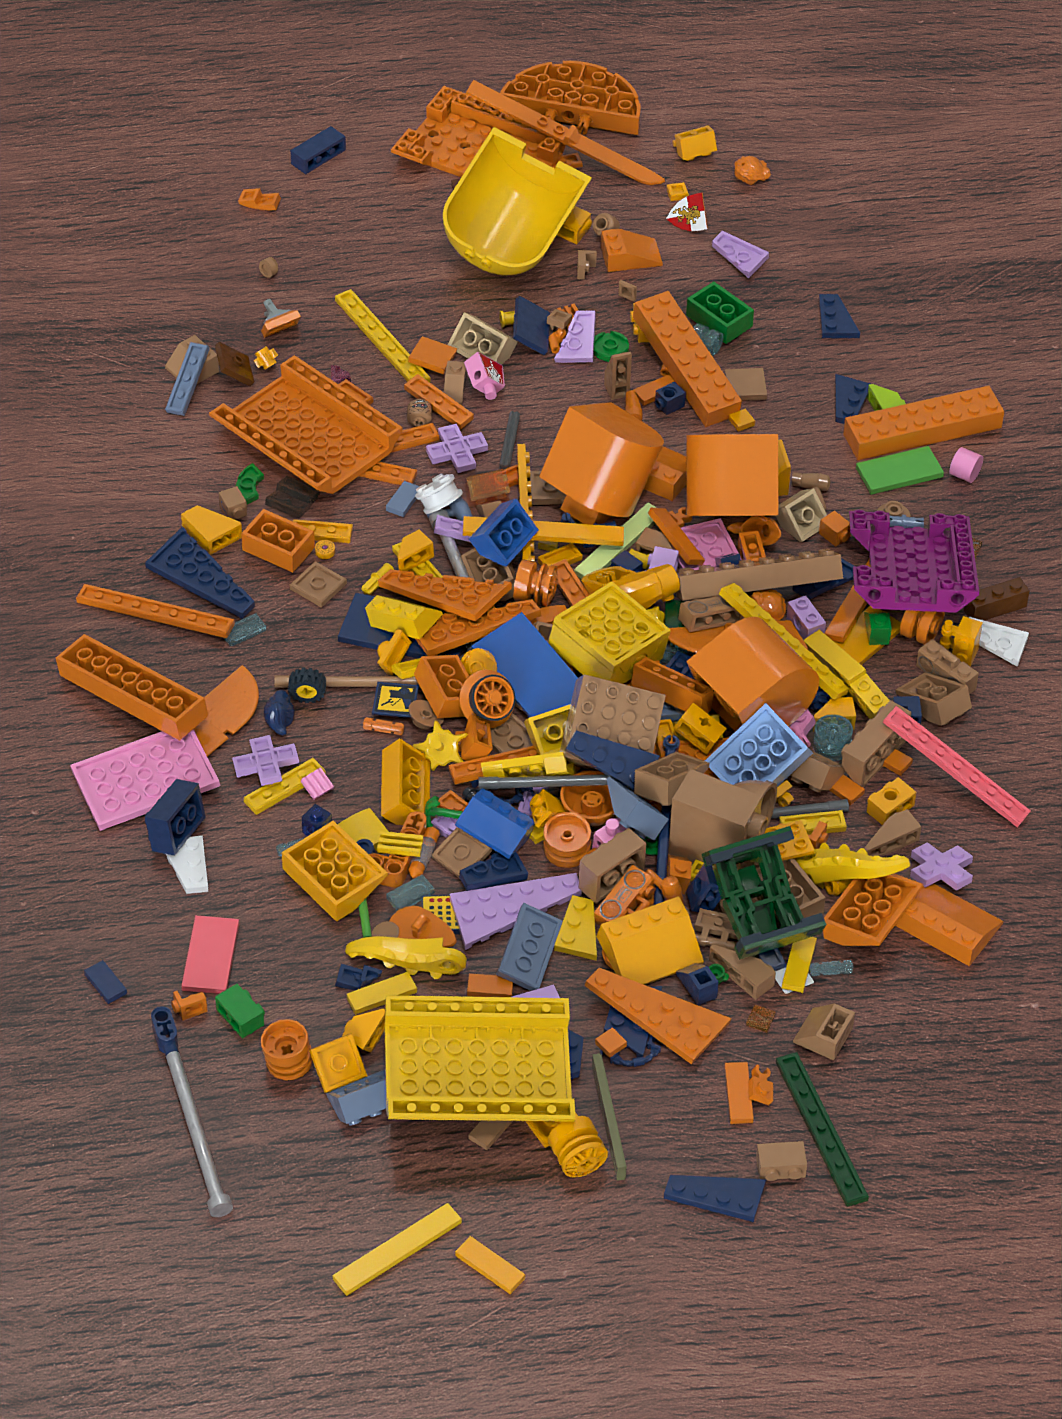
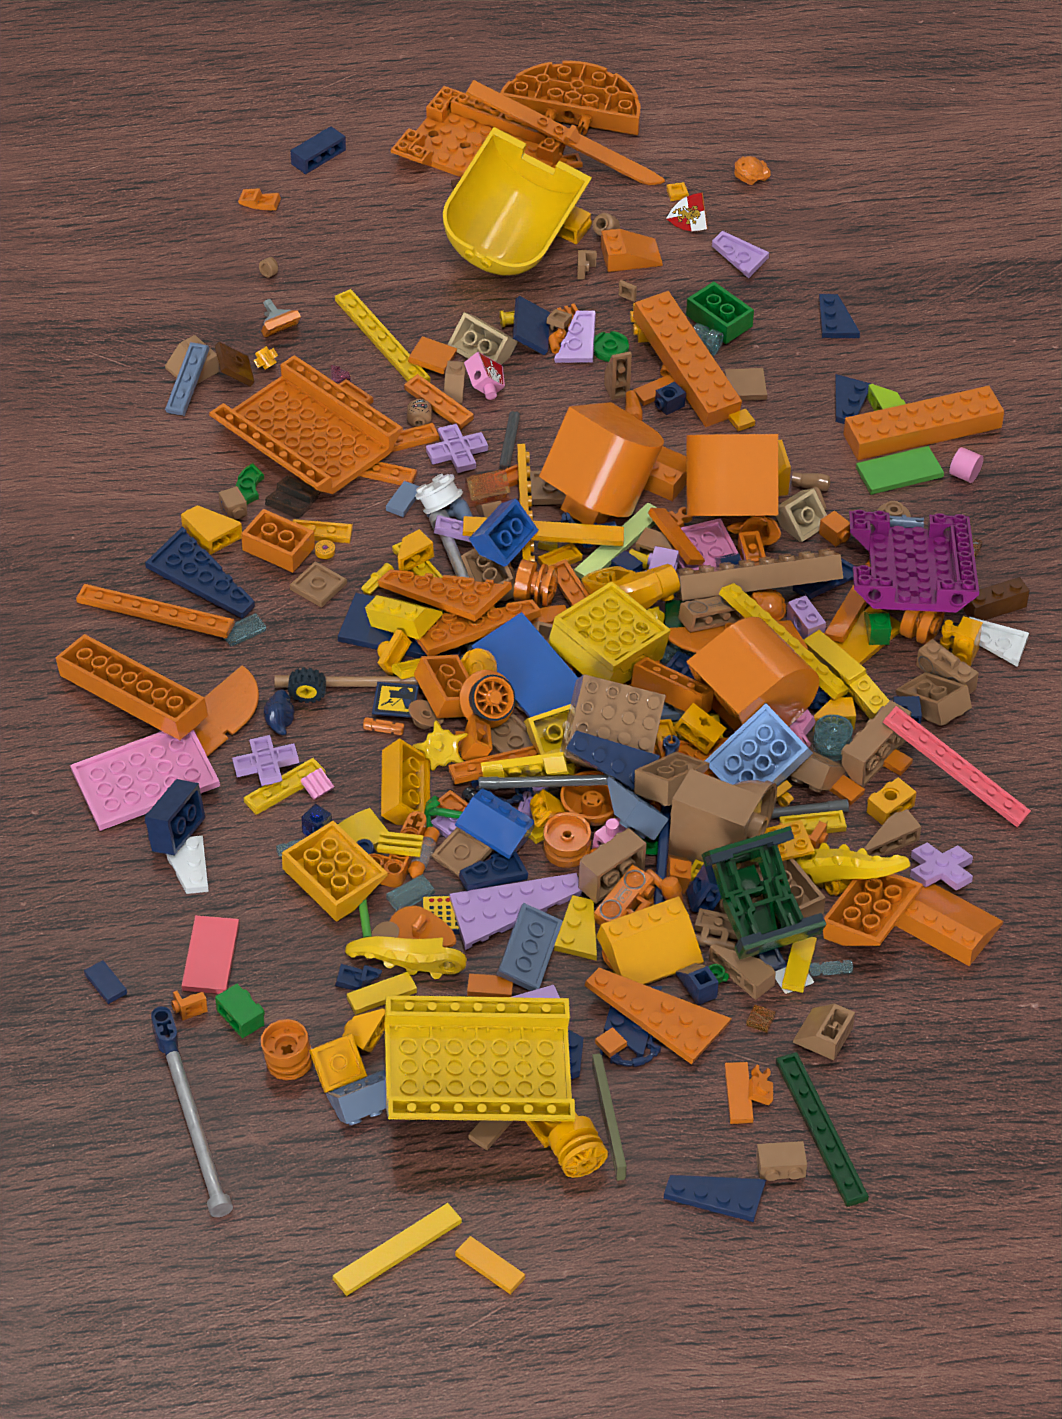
(695, 143): light orange brick -> none

